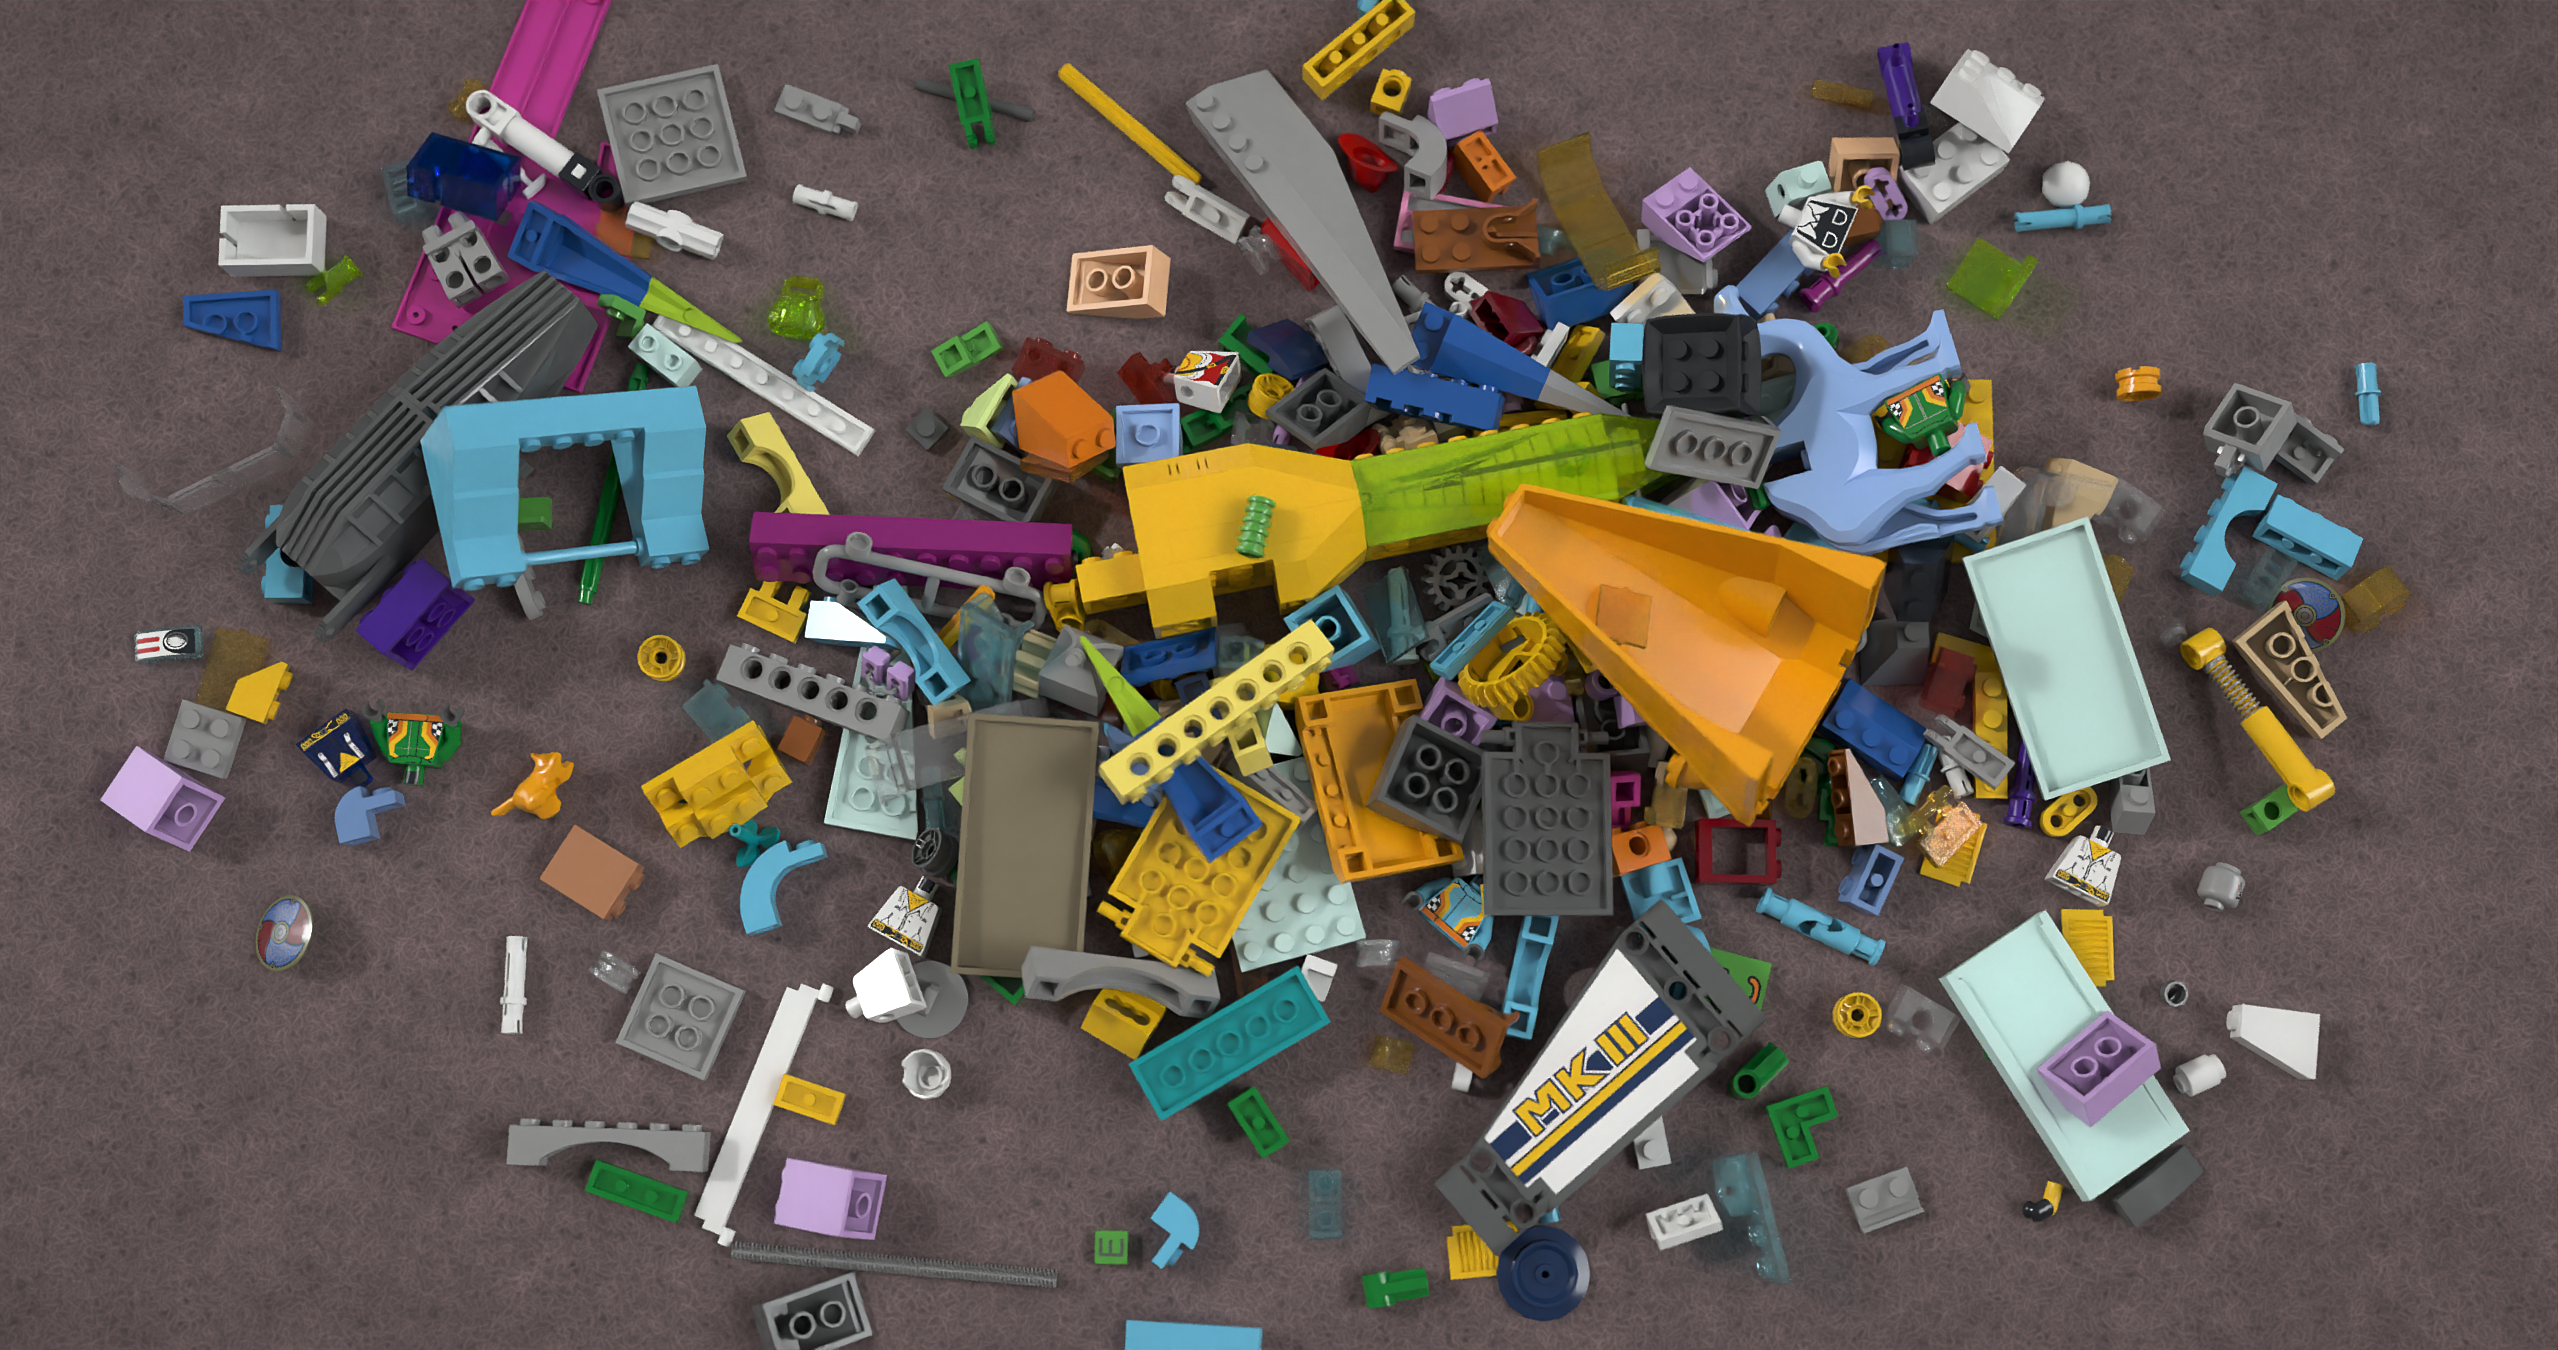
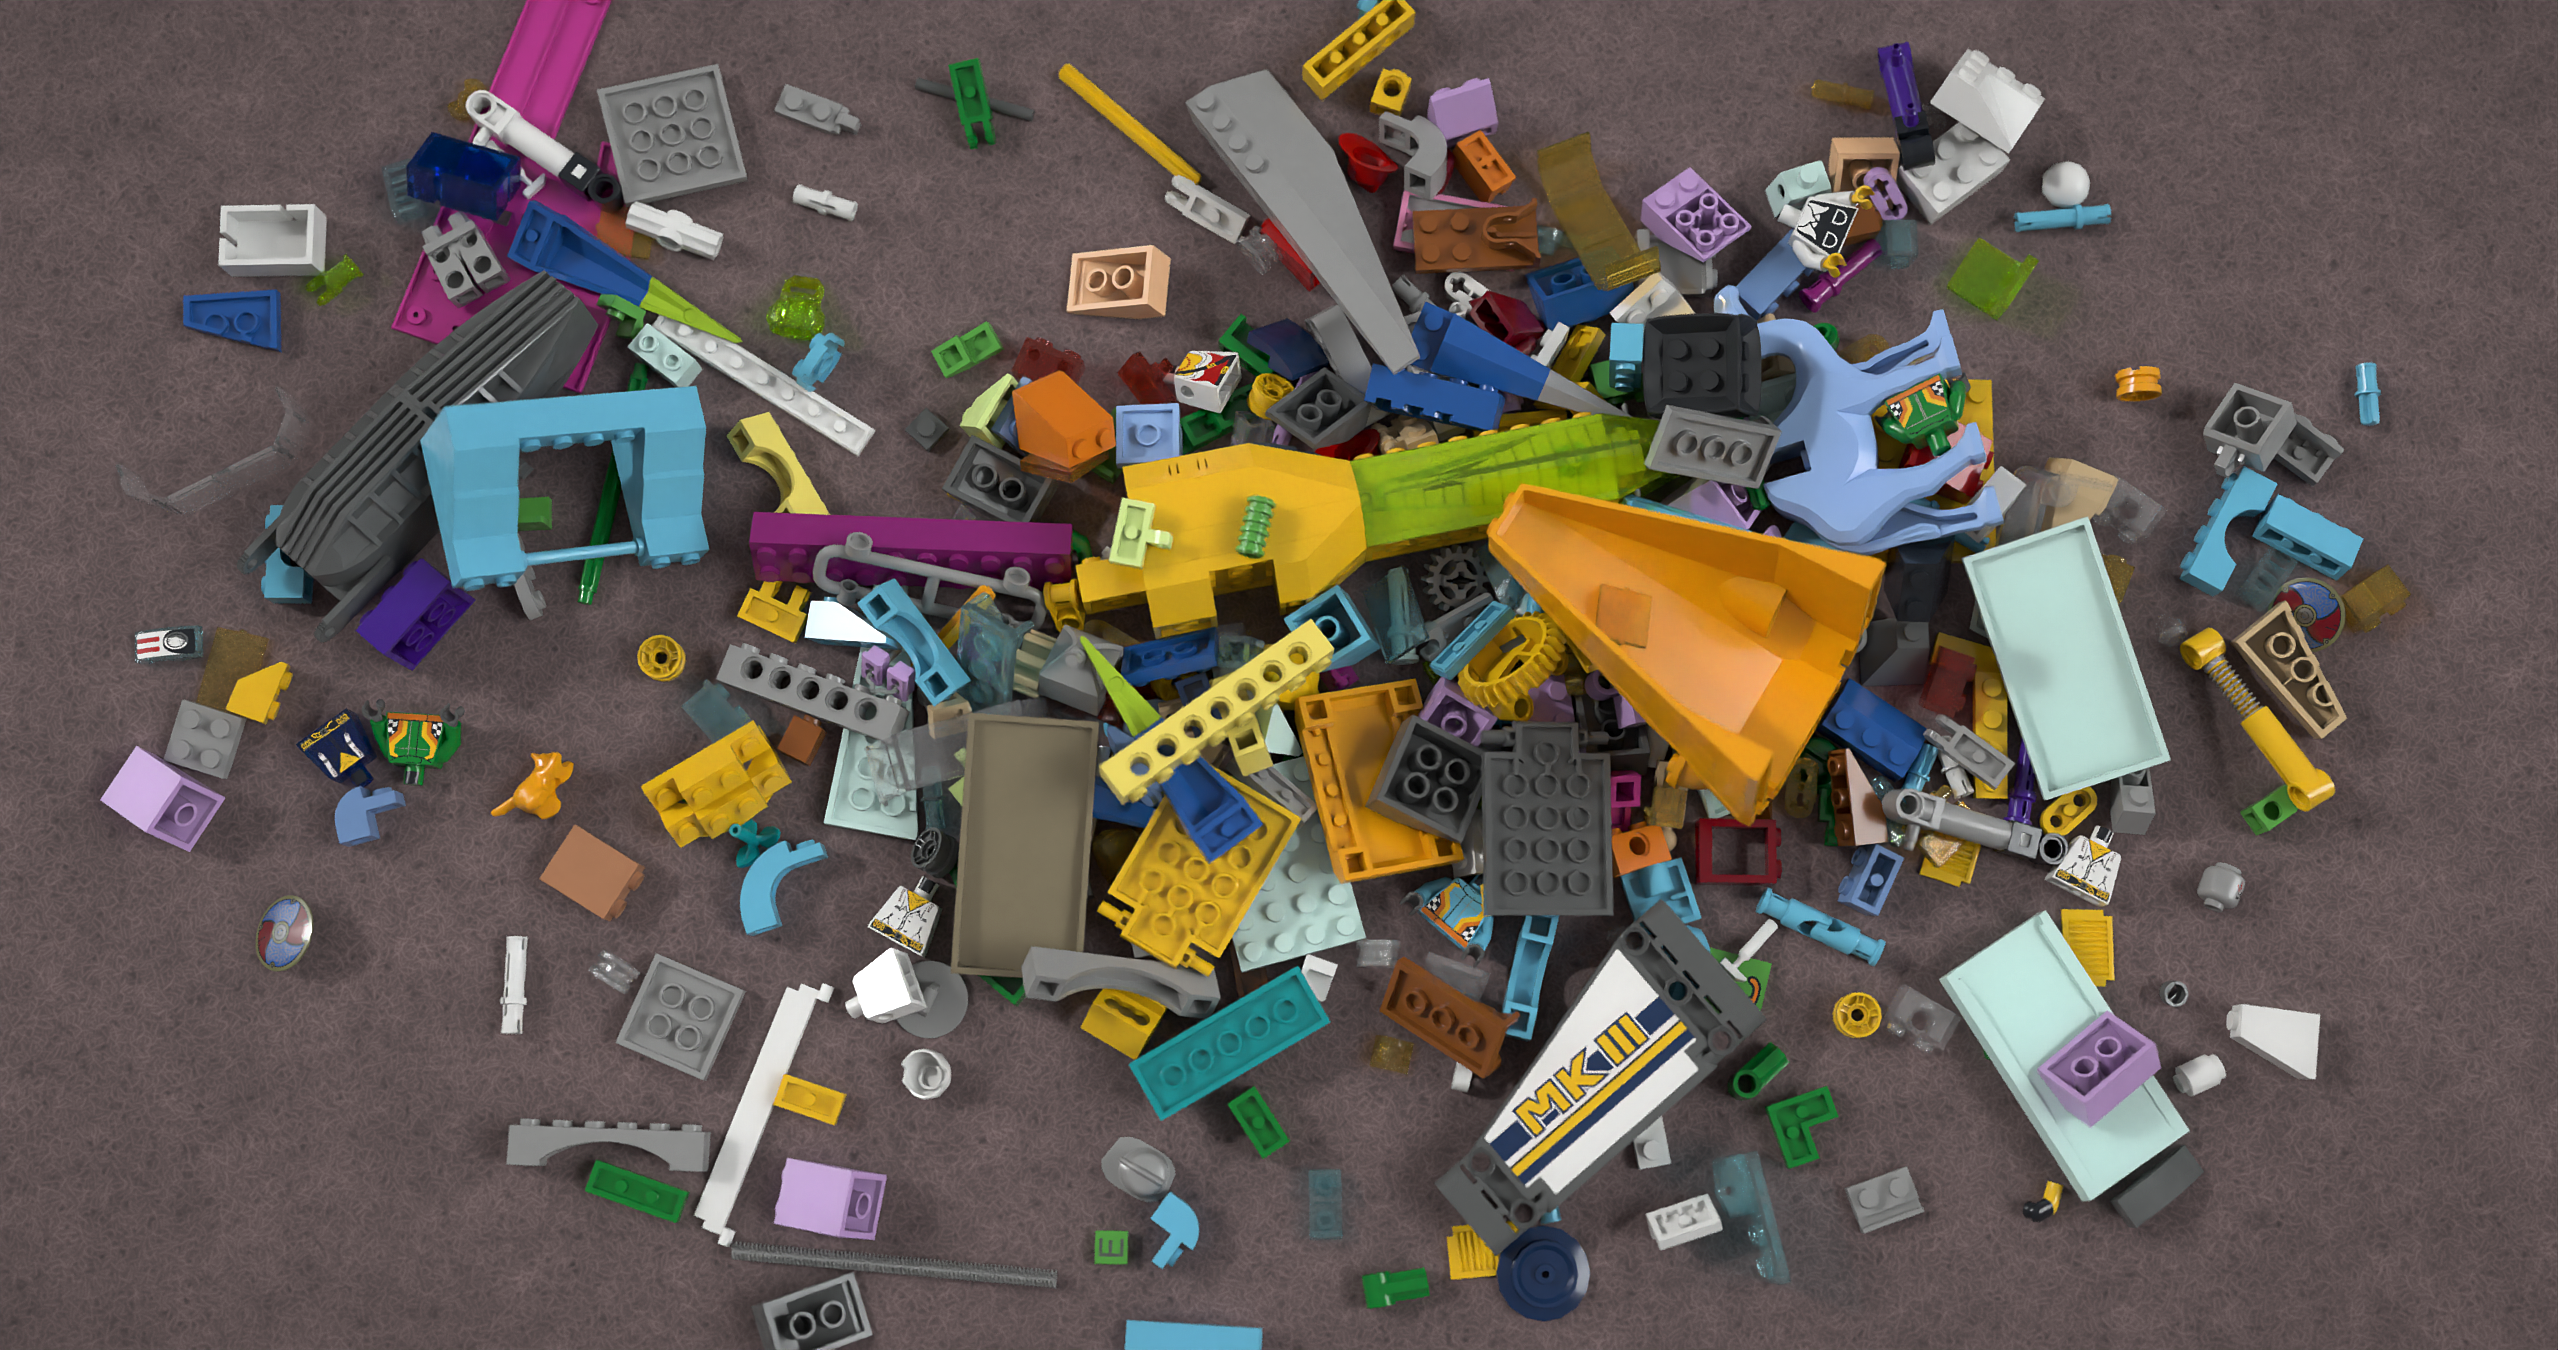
(1134, 534): none -> yellowish green plate
(1138, 1169): none -> light grey piece
(1749, 950): none -> white piece
(2004, 836): none -> light grey piece

